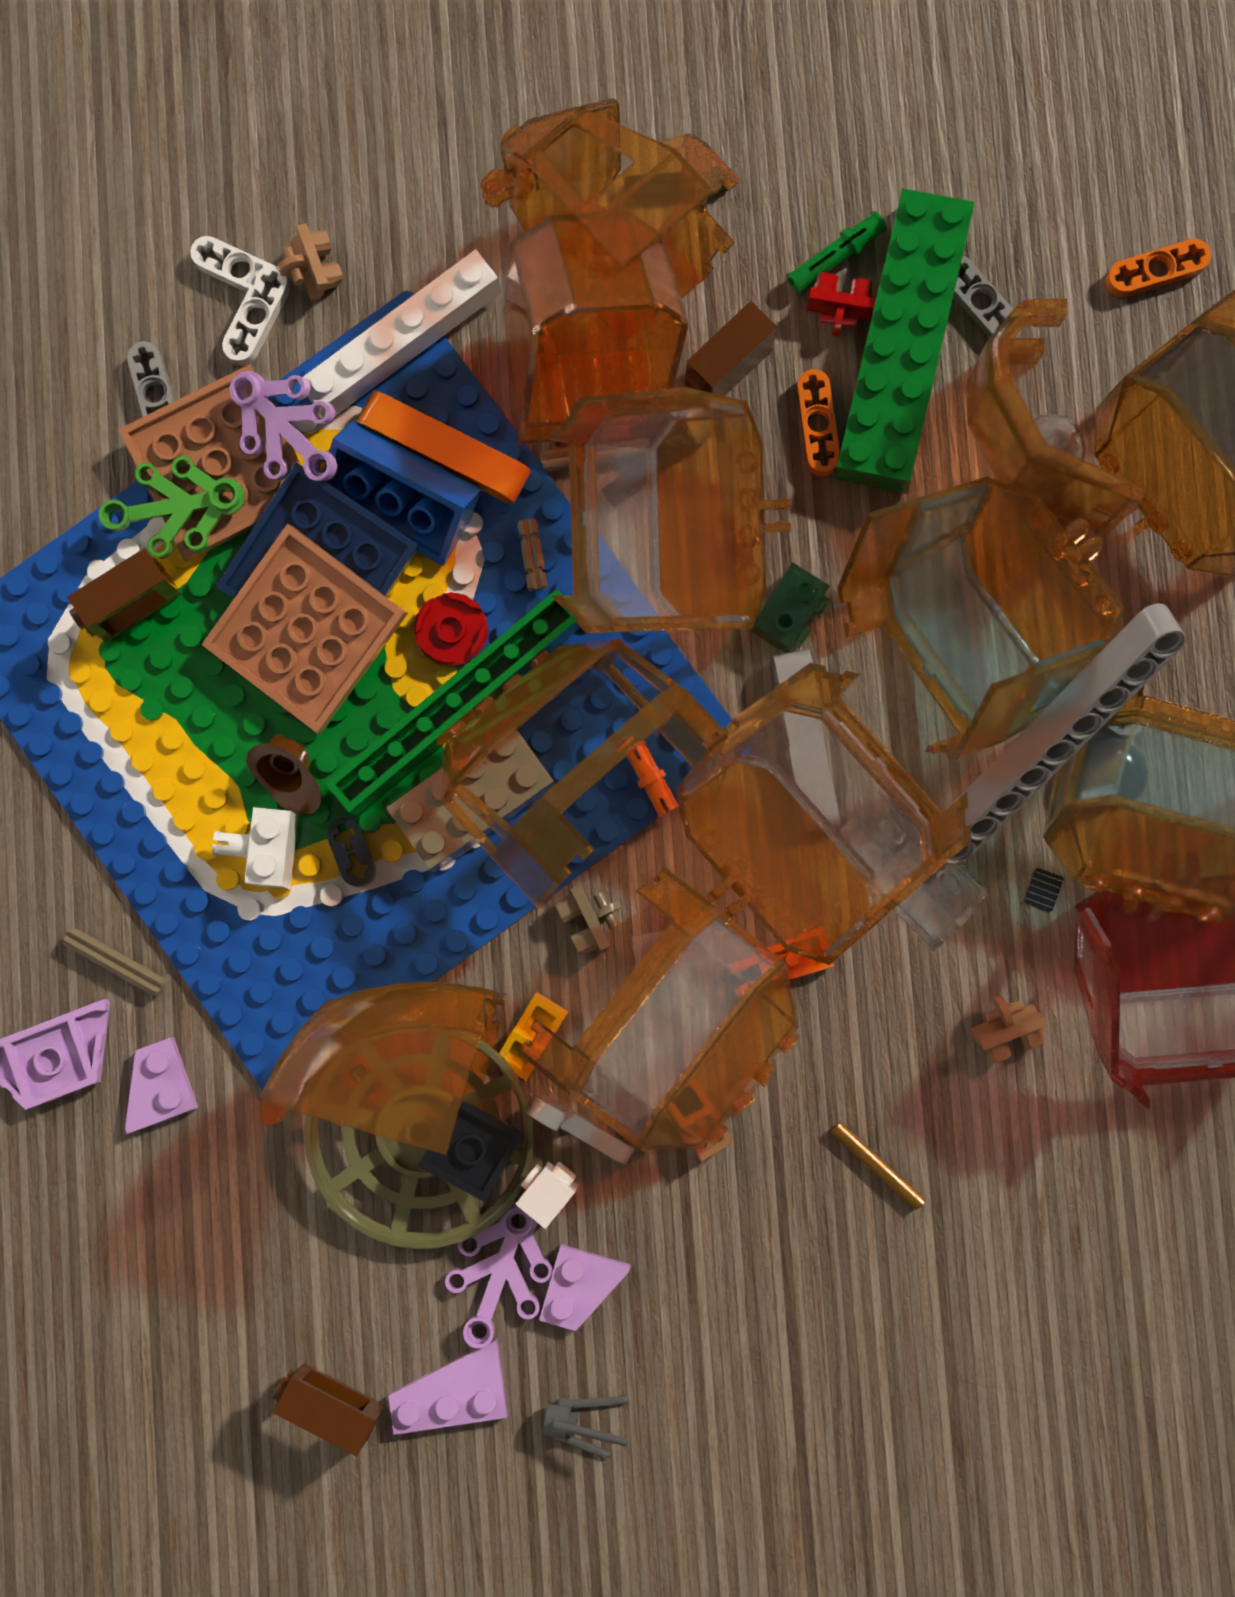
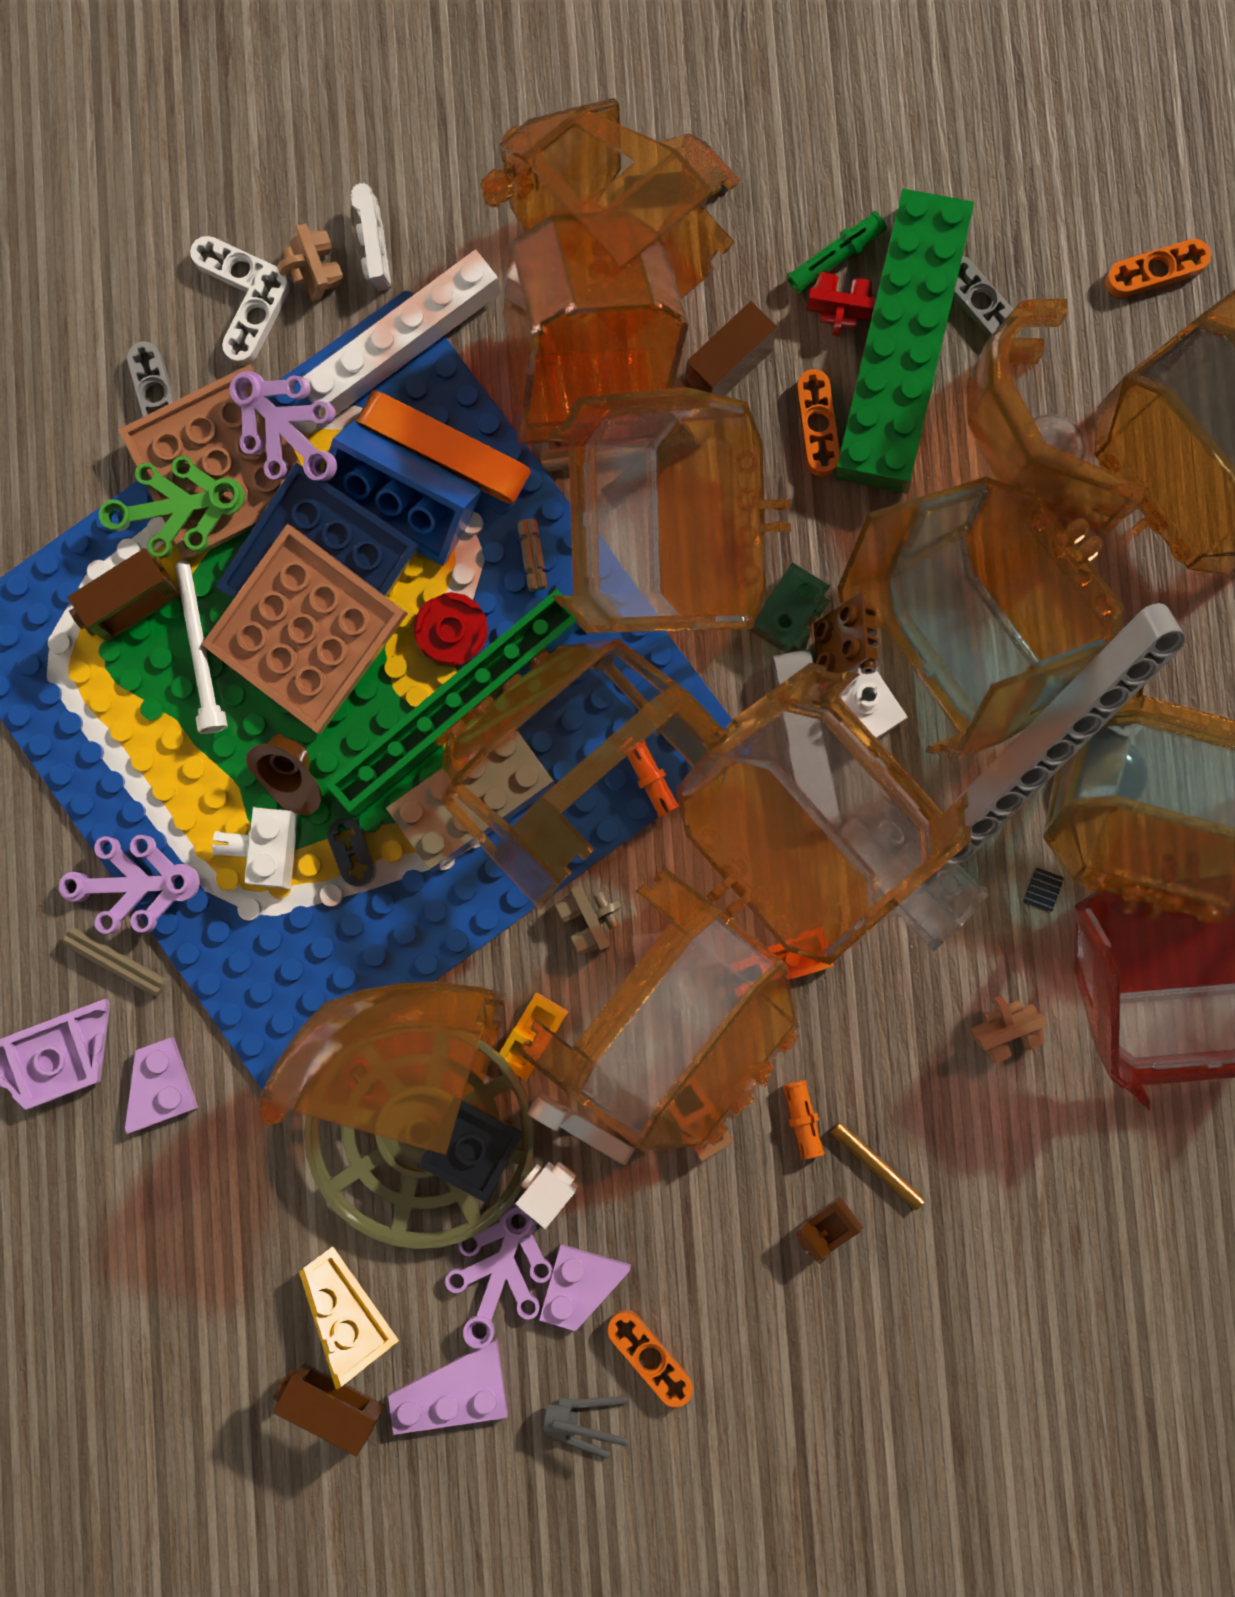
(135, 884): none -> lavender plant
(210, 716): none -> white piece
(345, 1317): none -> wing
(371, 235): none -> white hinge
(676, 1374): none -> orange beam
(803, 1119): none -> orange pin
(828, 1230): none -> reddish brown bracket
(848, 637): none -> reddish brown hinge
(873, 703): none -> white brick

